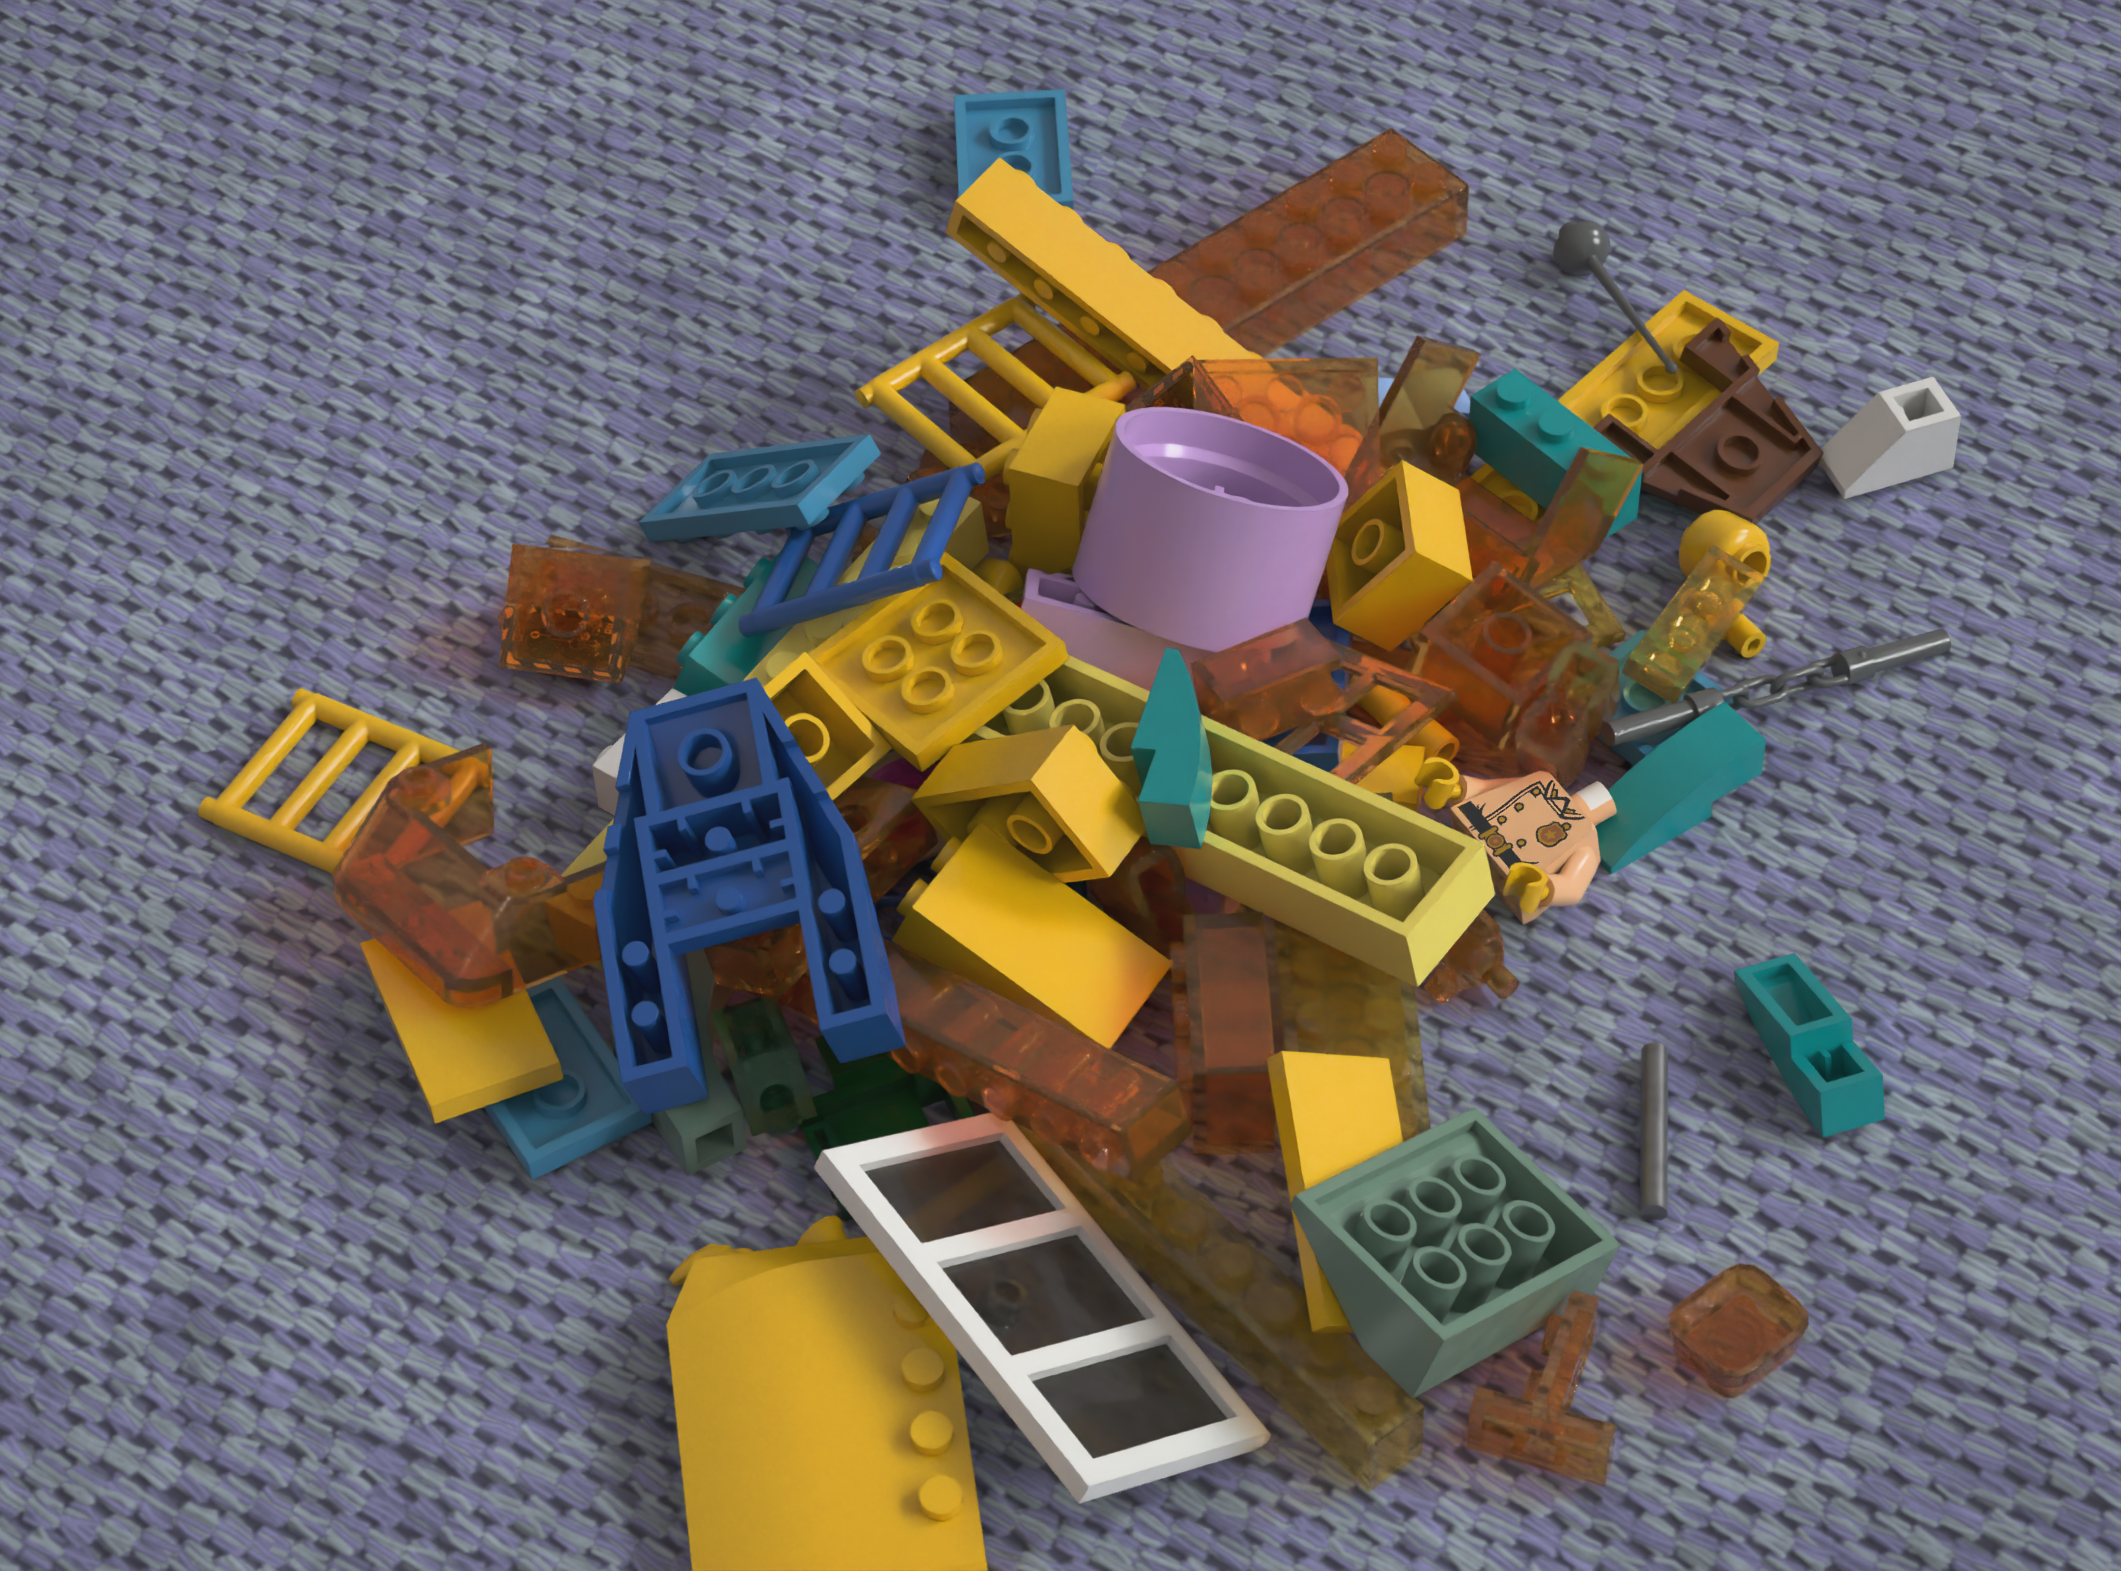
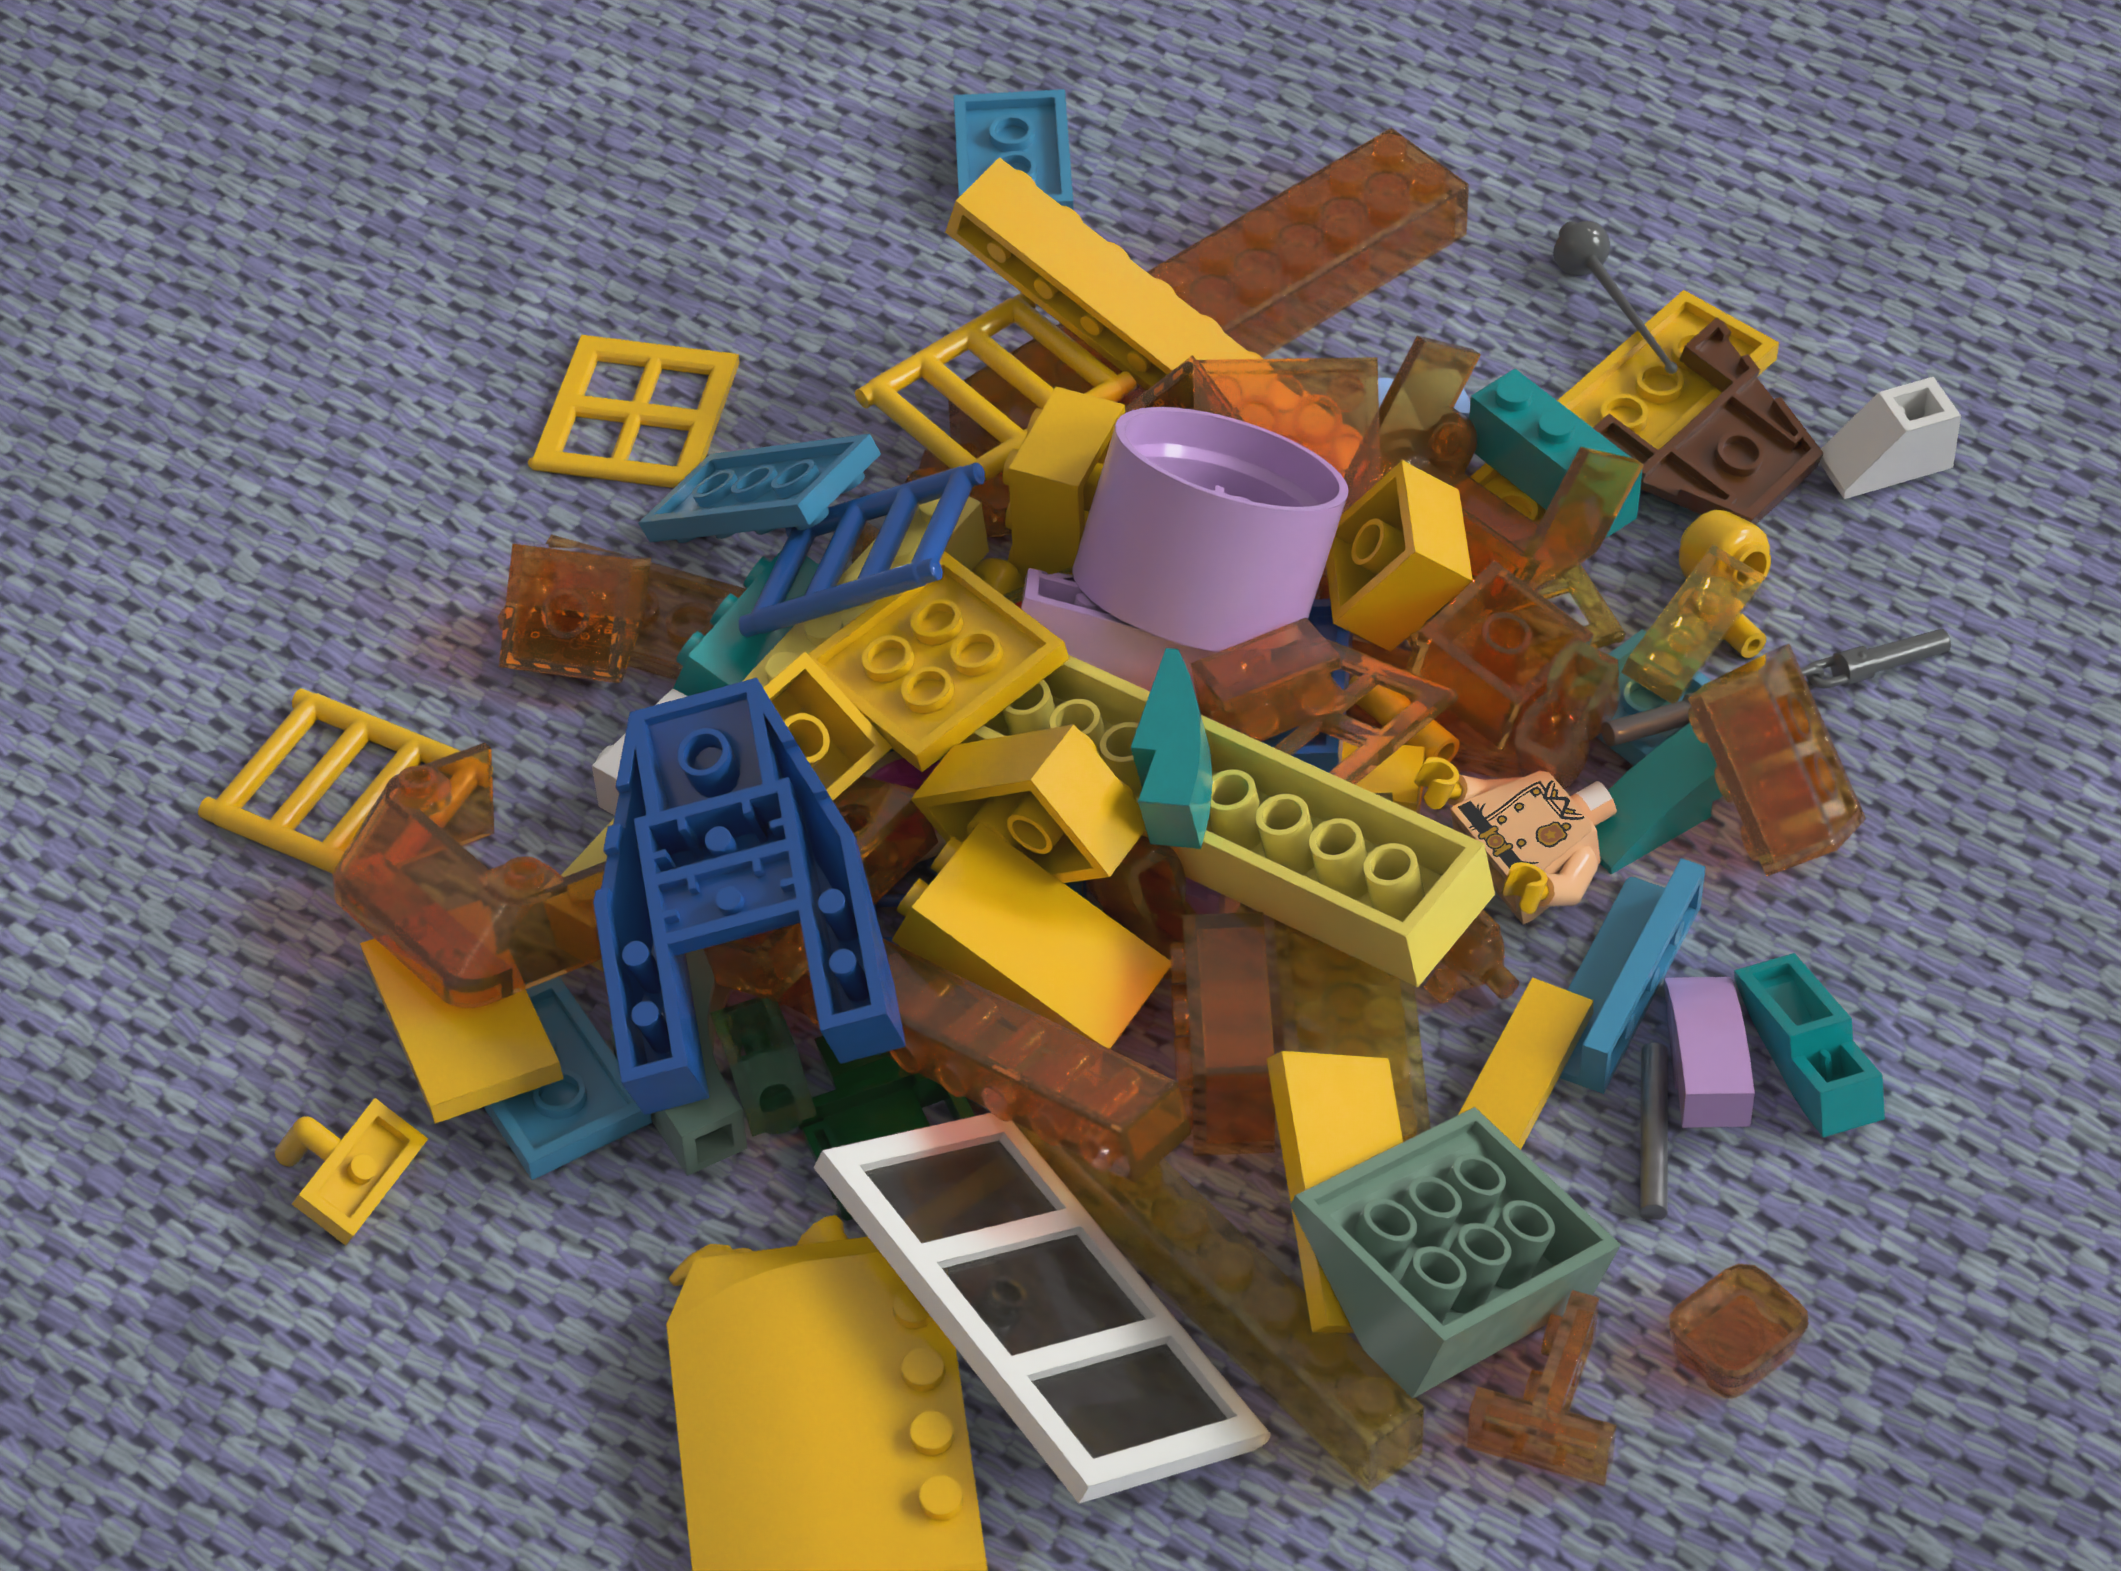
(355, 1169): none -> yellow plate
(573, 403): none -> yellow window
(1529, 1058): none -> yellow tile
(1628, 968): none -> dark azure panel
(1709, 1052): none -> lavender slope
(1776, 761): none -> clear orange slope

